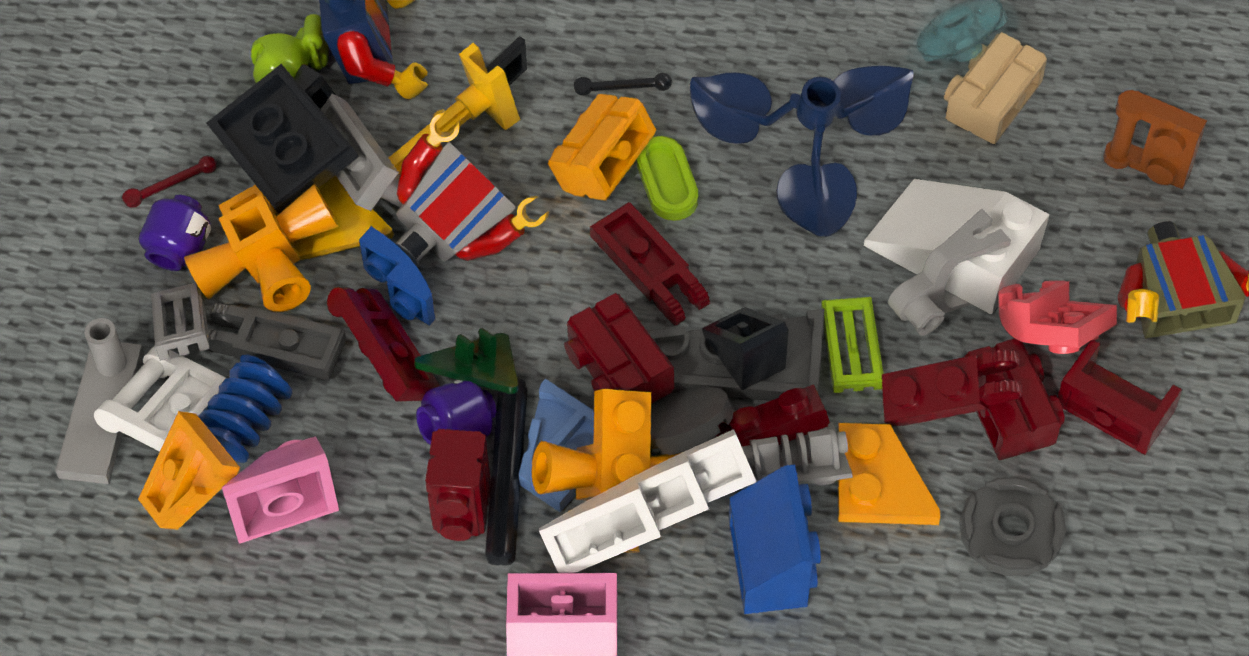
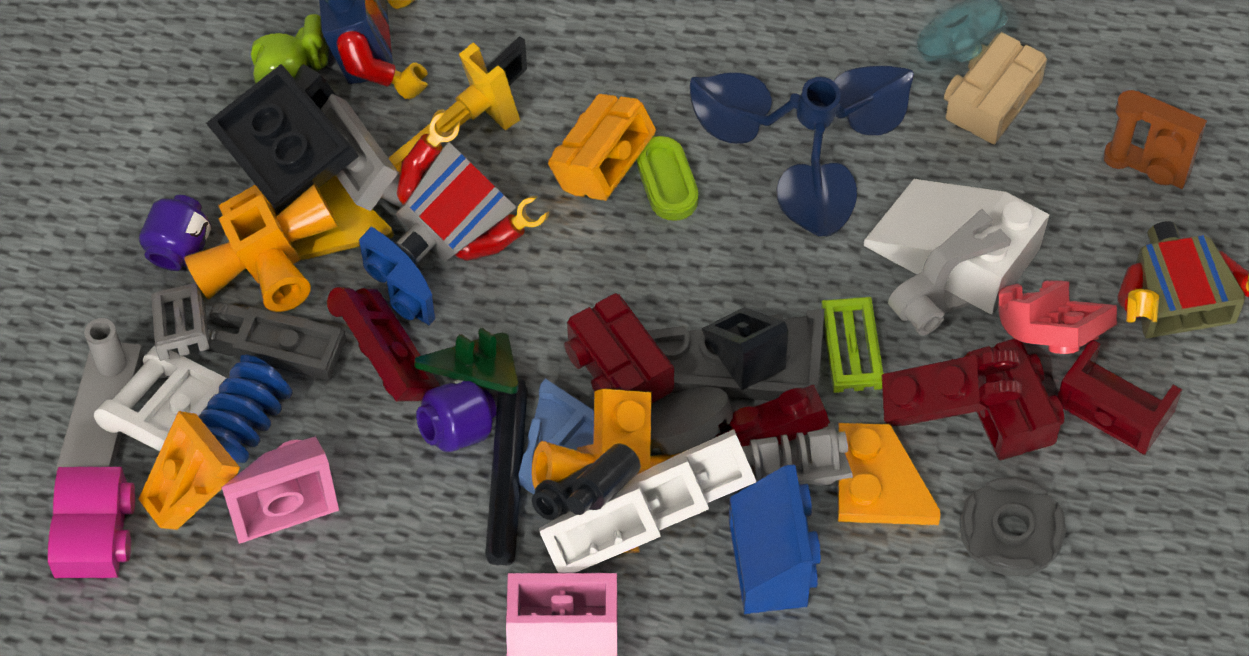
(89, 522): none -> dark pink brick
(134, 197): dark red hinge -> none
(458, 483): dark red brick -> none
(584, 85): black hinge -> none
(589, 486): none -> black plant
(648, 261): dark red hinge -> none

